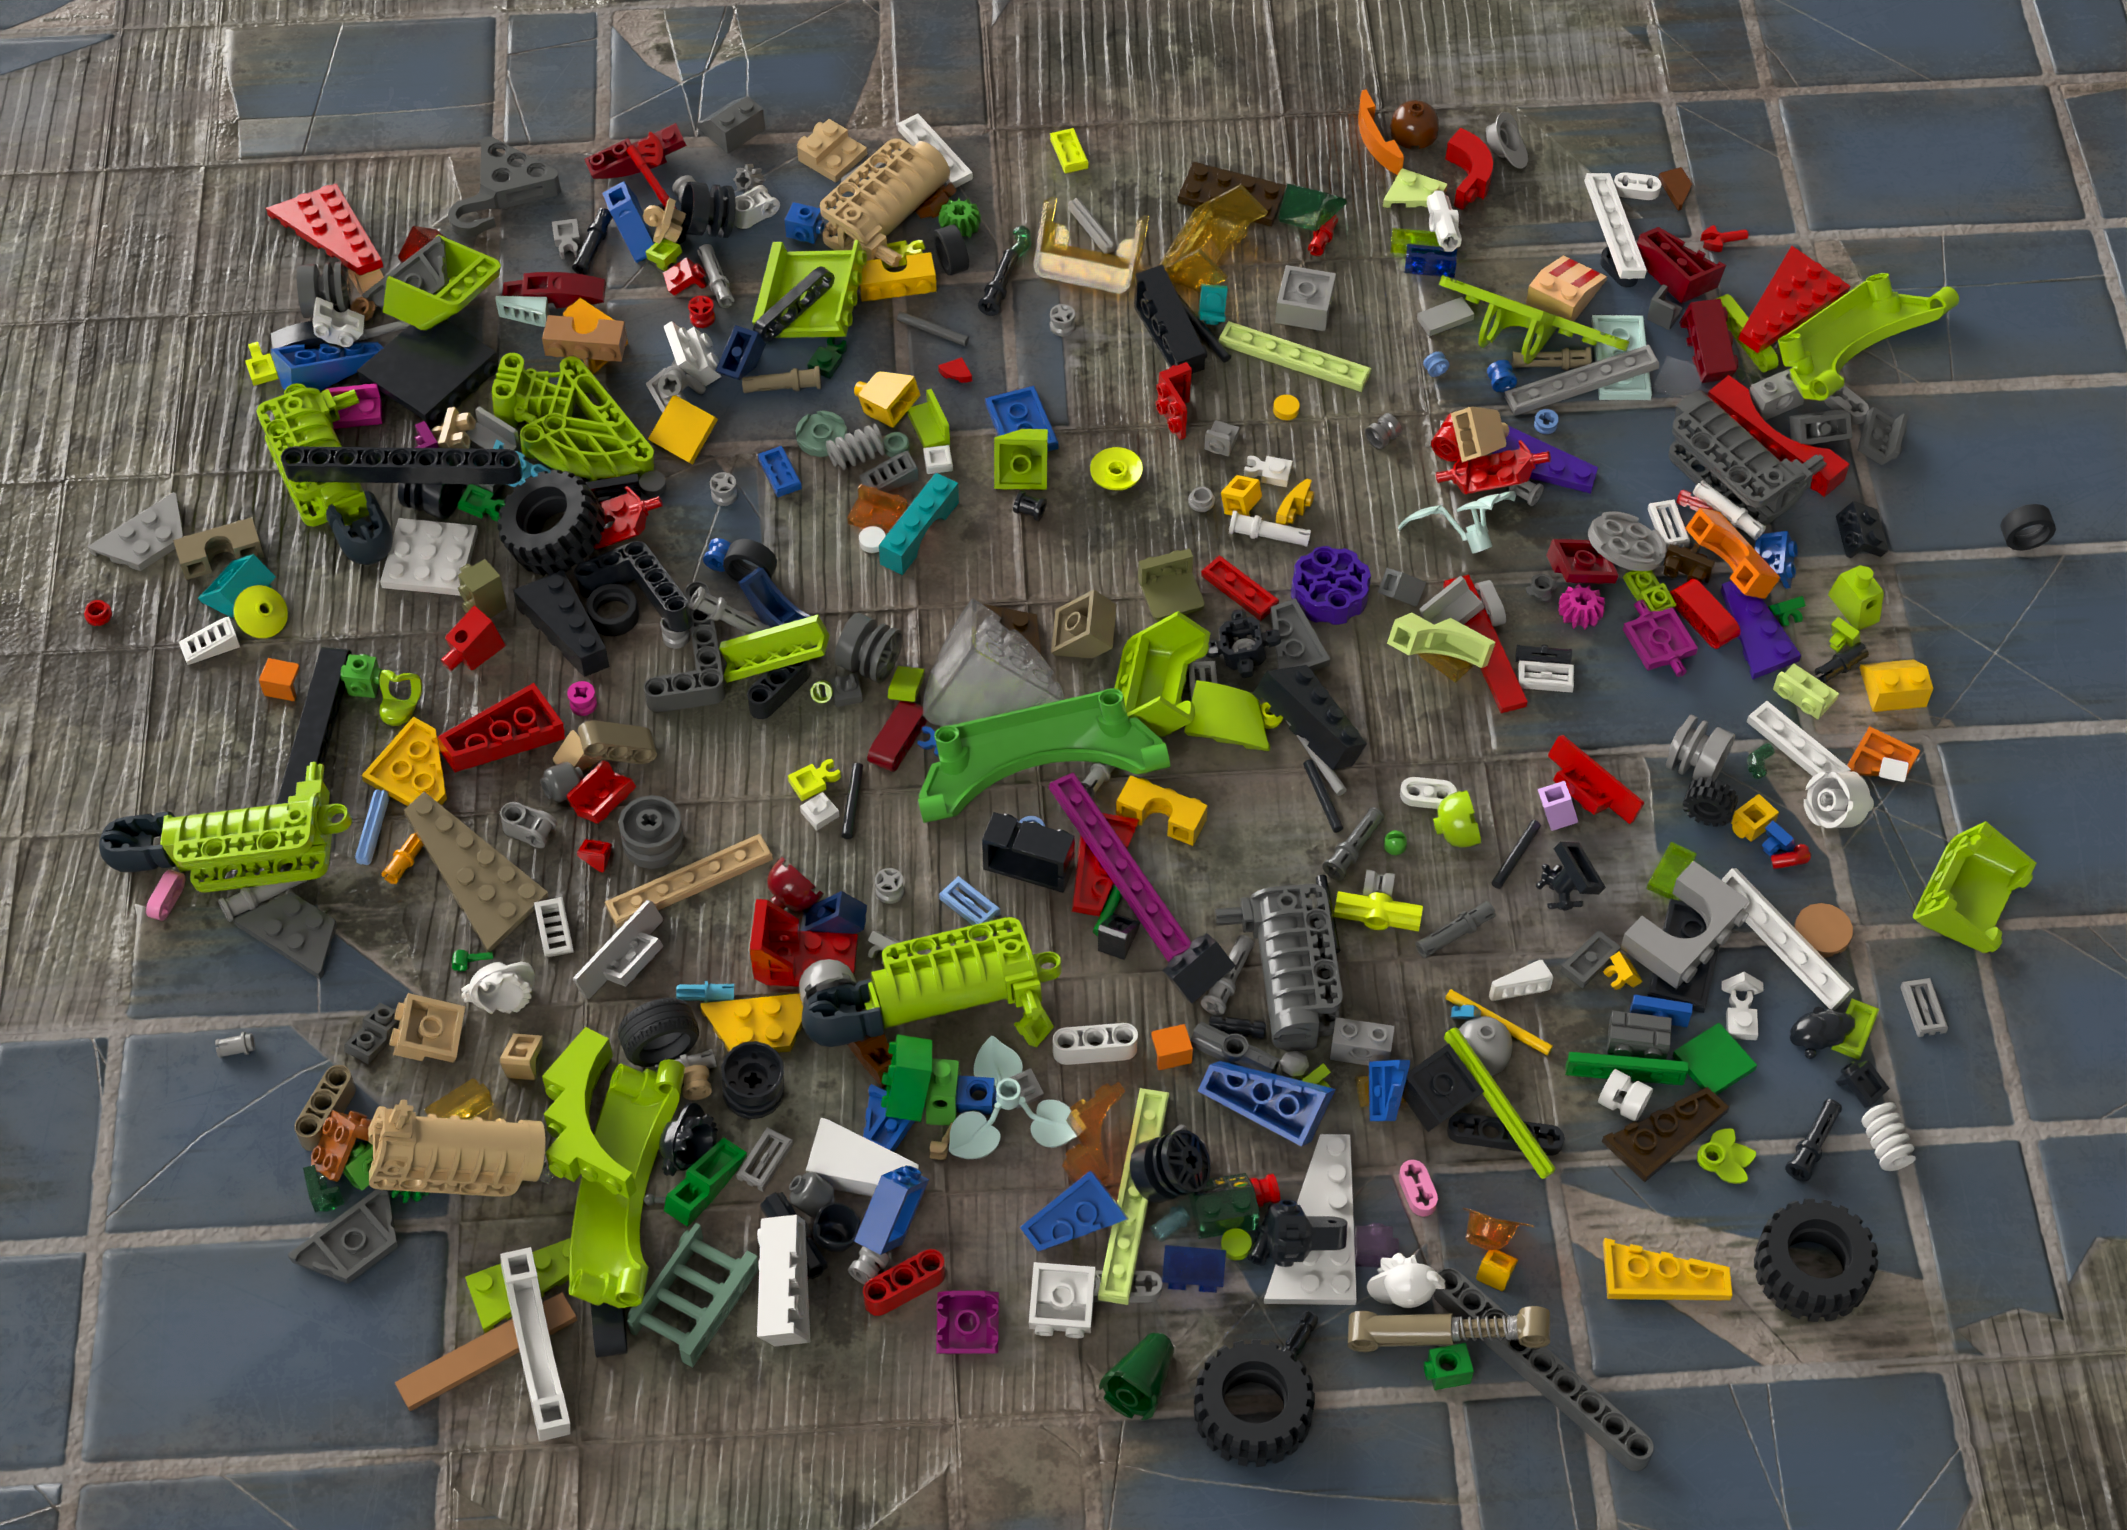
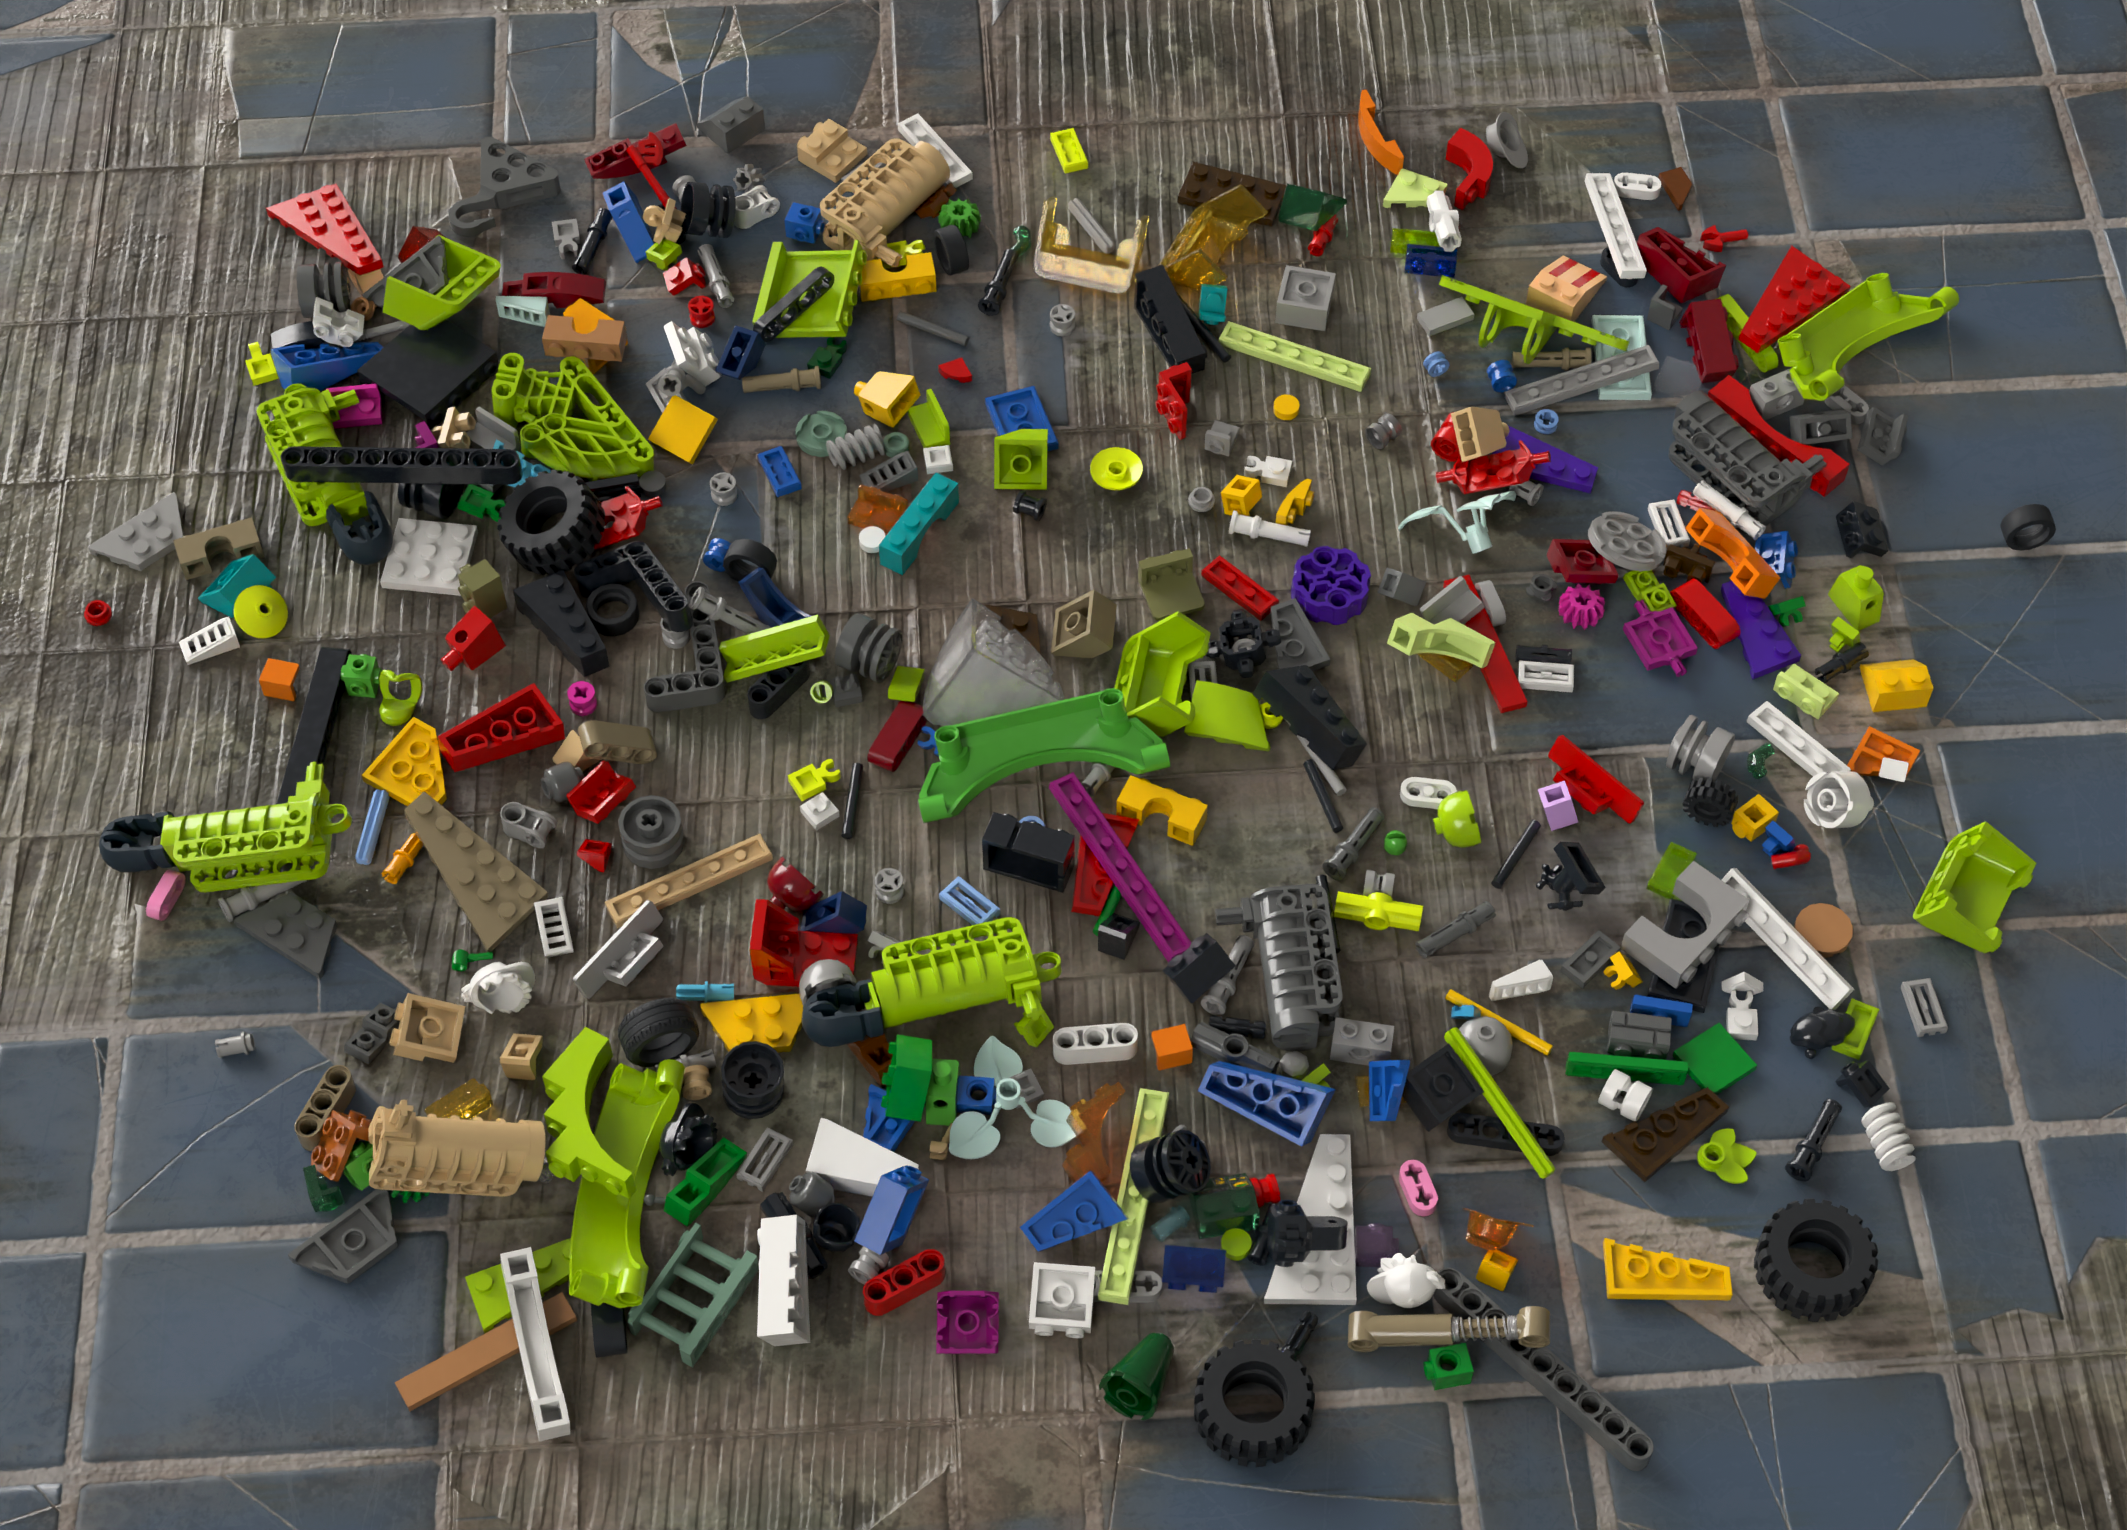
(1414, 124): reddish brown cylinder -> none

